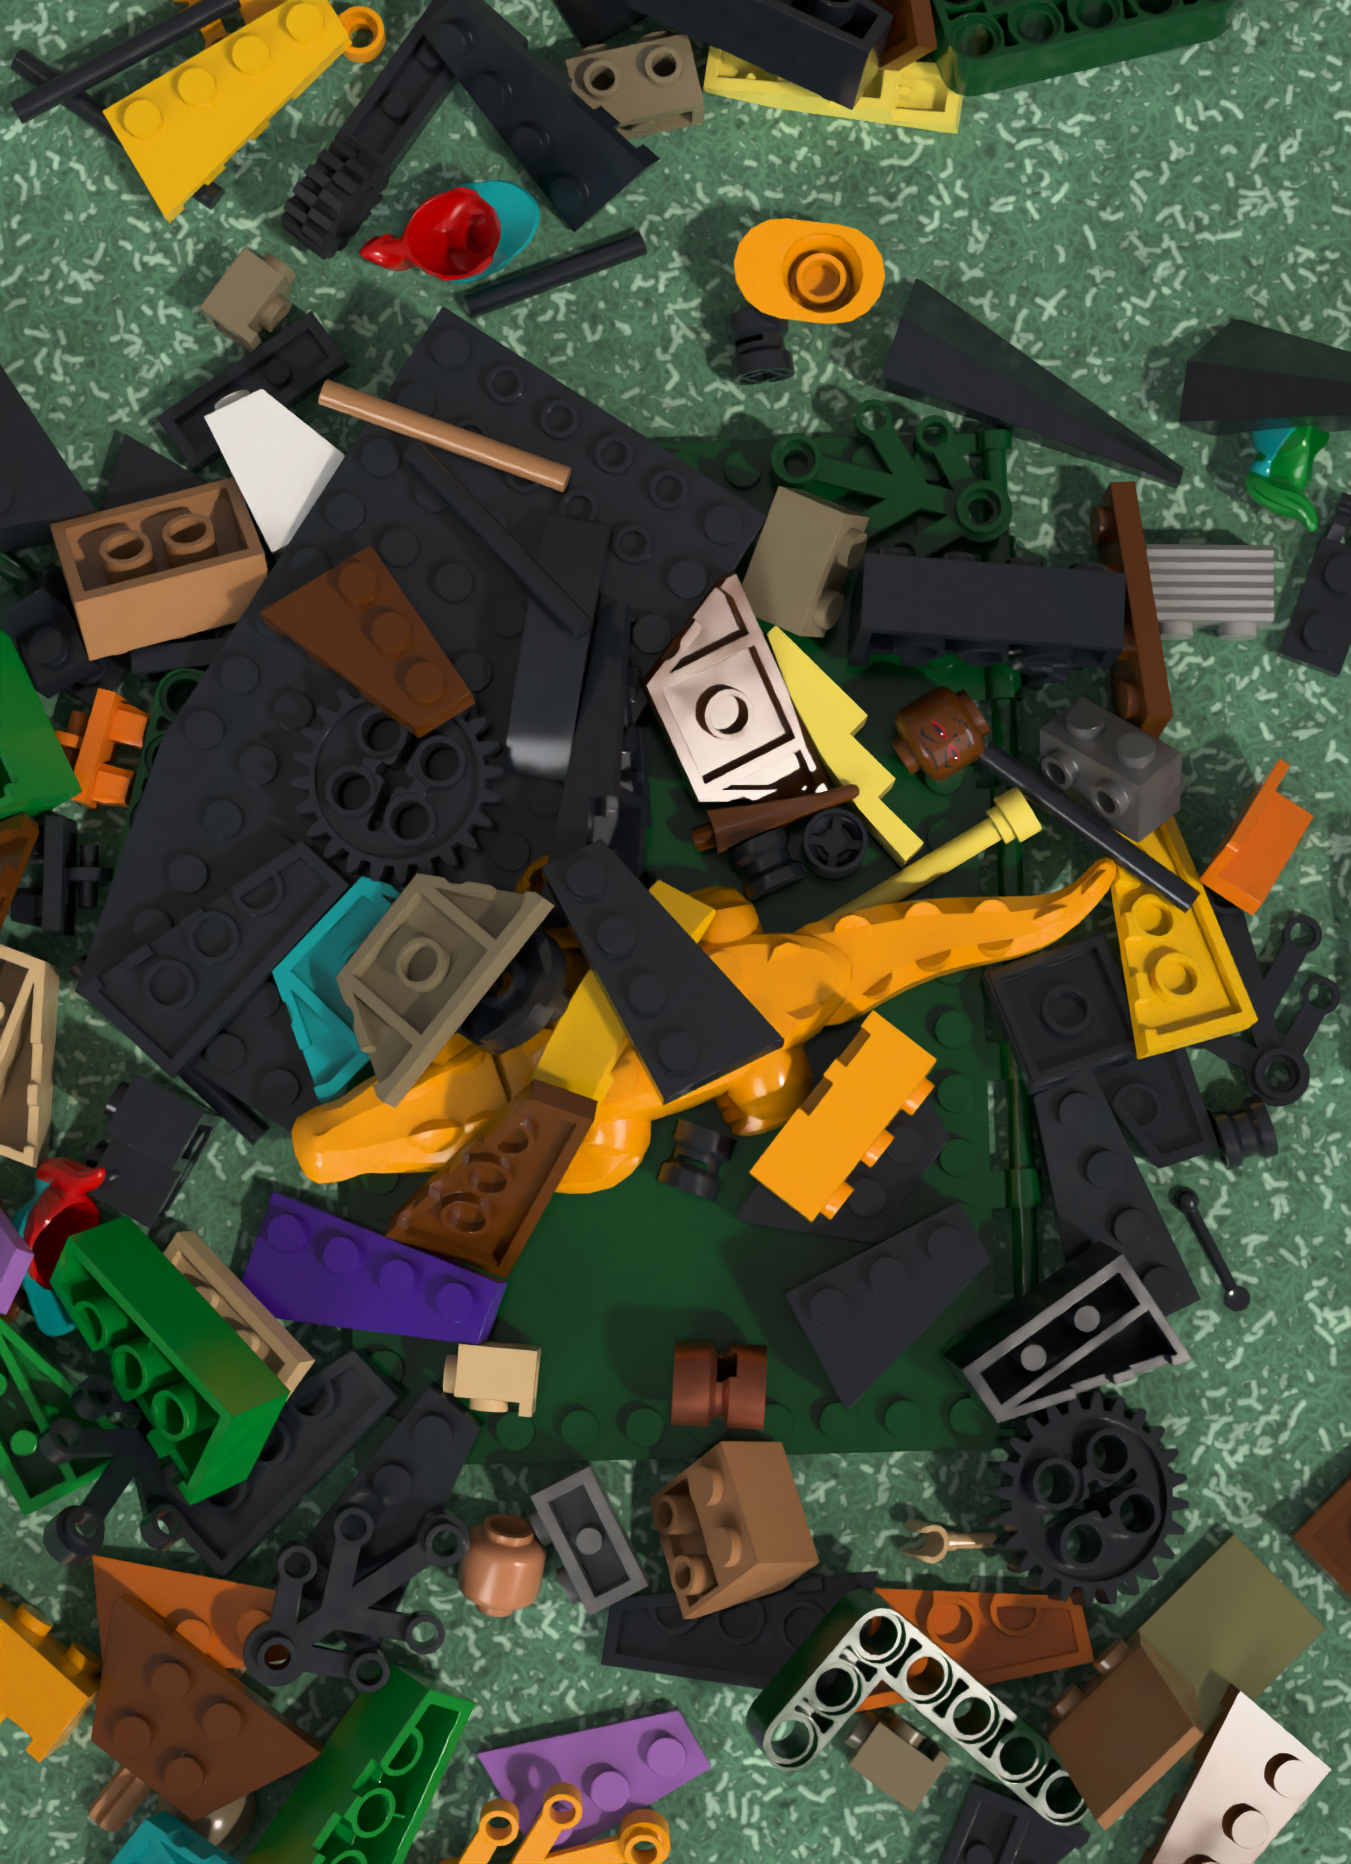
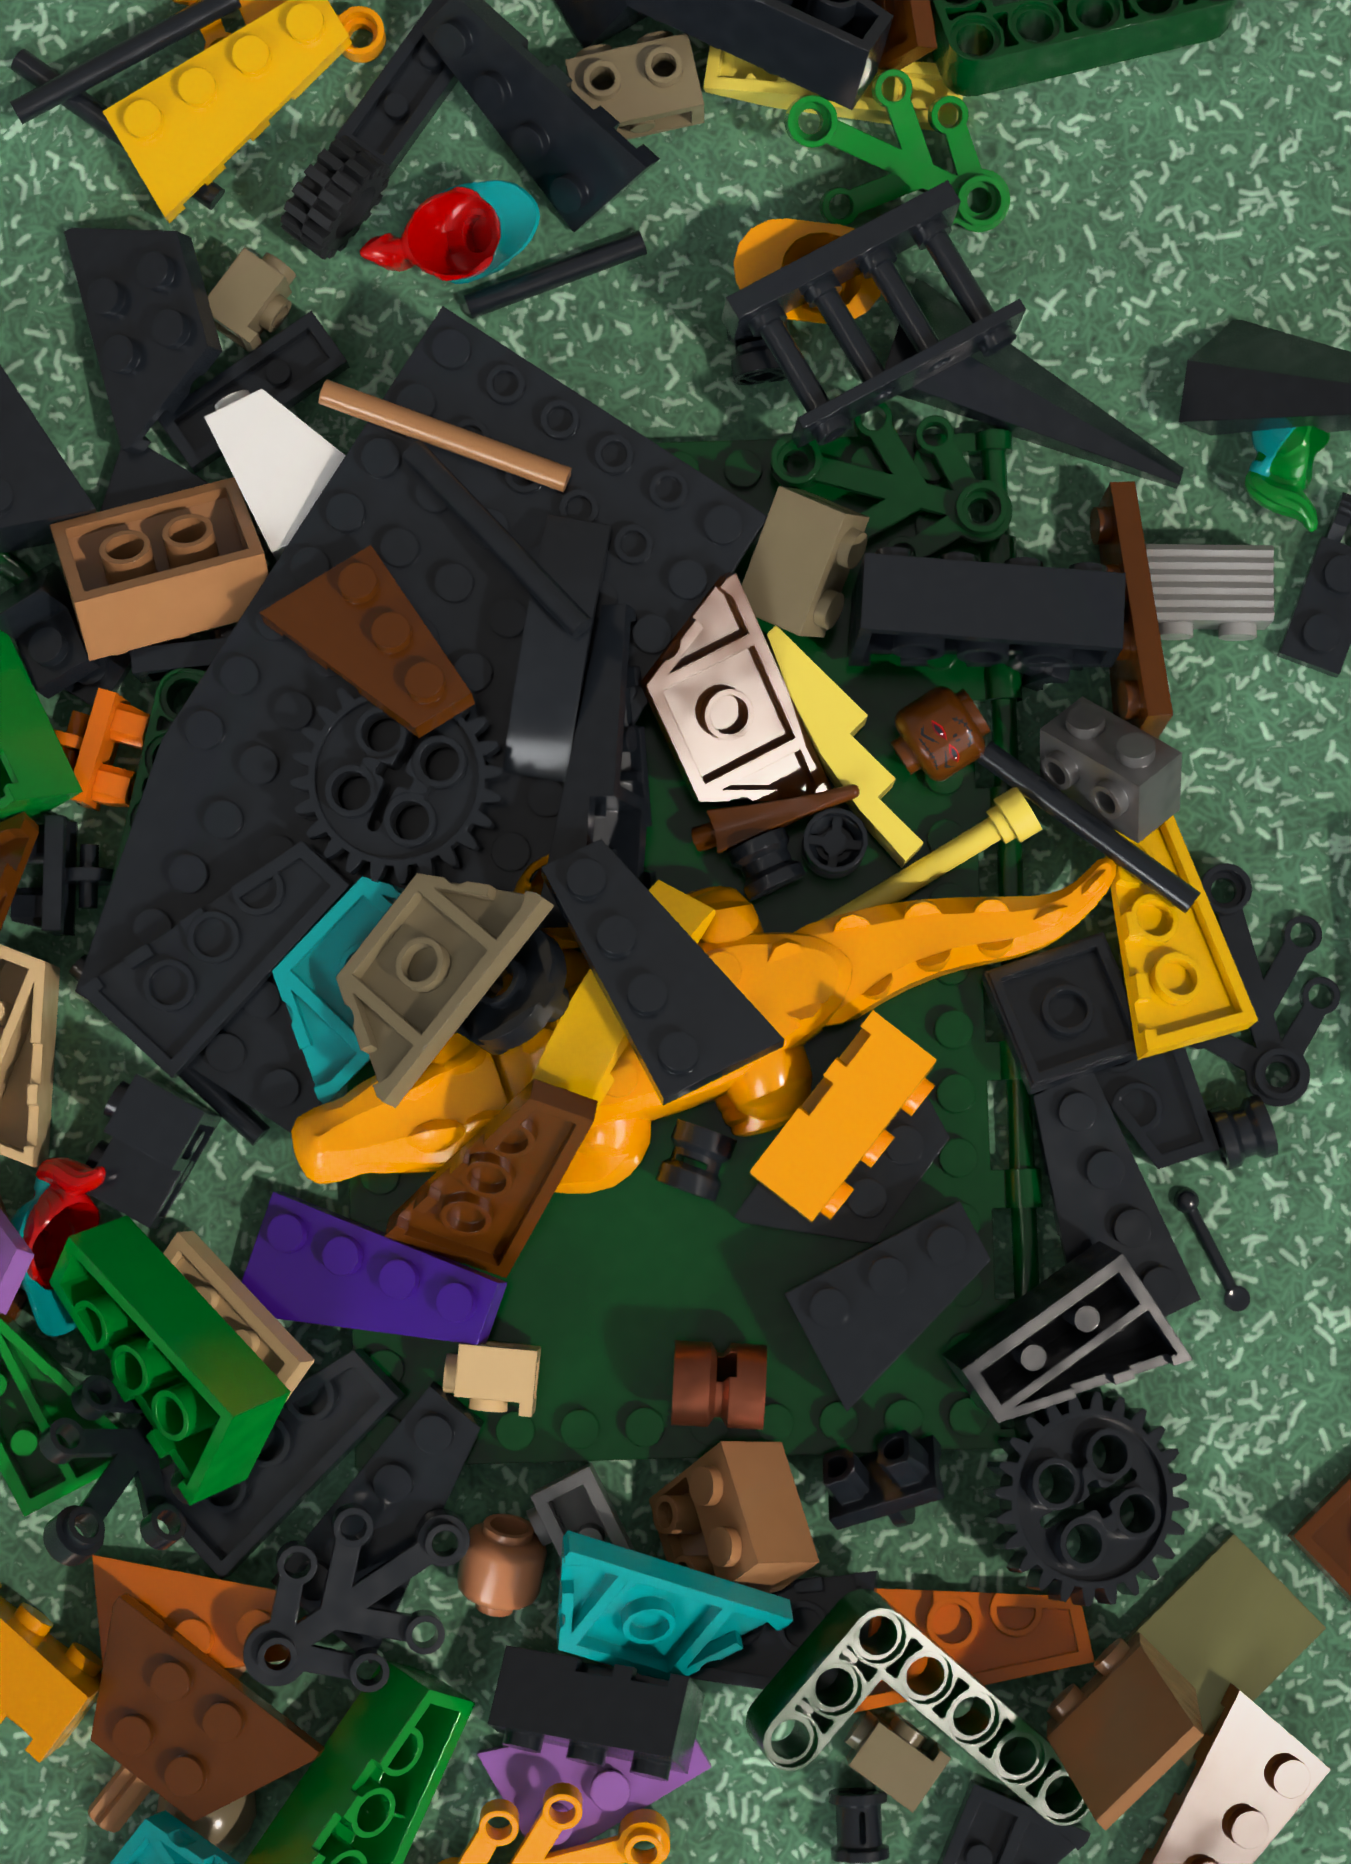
(144, 320): none -> black wing
(596, 1712): none -> black wedge
(652, 1611): none -> teal wing
(856, 1812): none -> black bush
(870, 251): none -> black fence
(883, 1483): none -> black hips
(909, 166): none -> green plant
(941, 1541): tan hand -> none
(1257, 844): orange panel -> none

